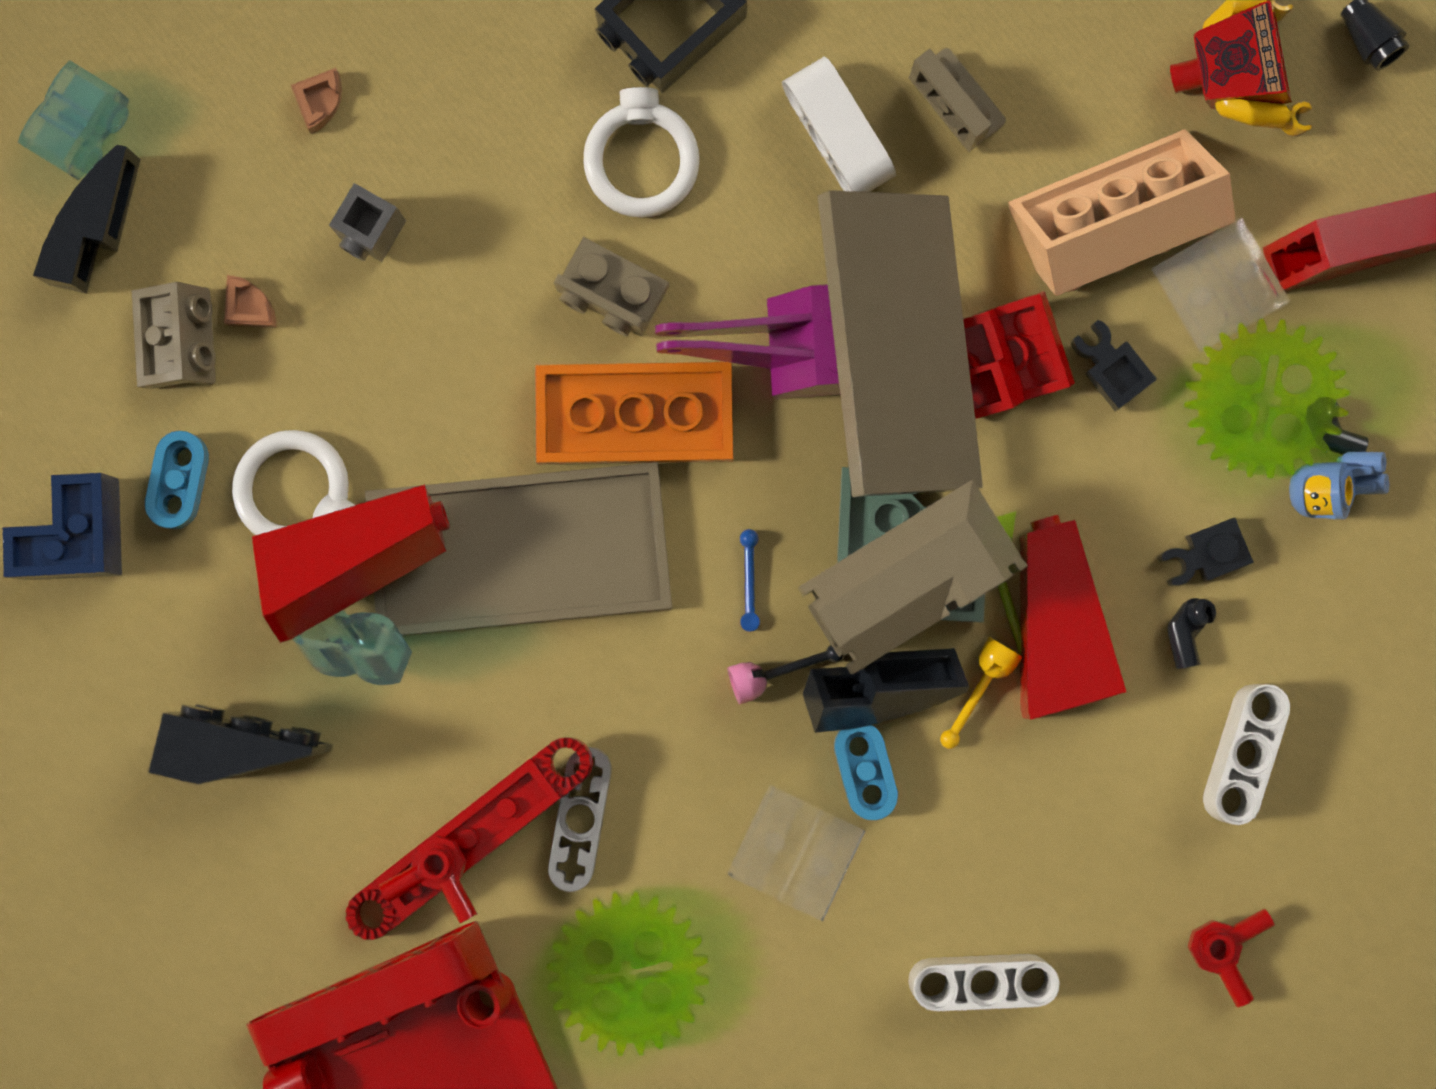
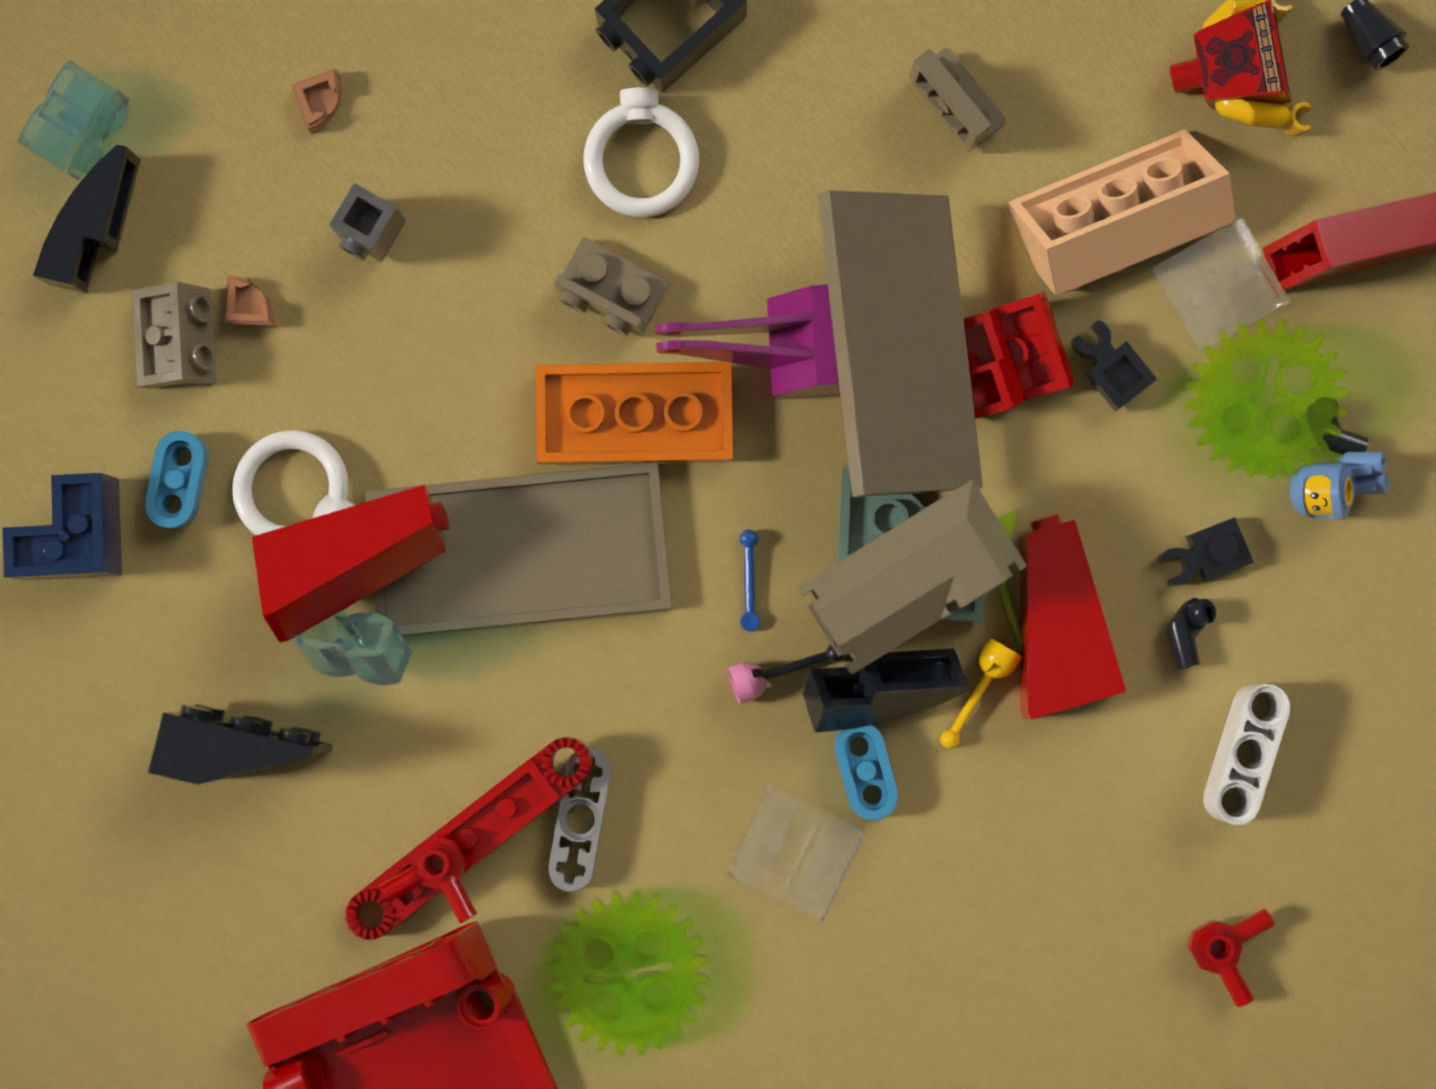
(838, 127): white beam -> none
(1004, 994): white beam -> none

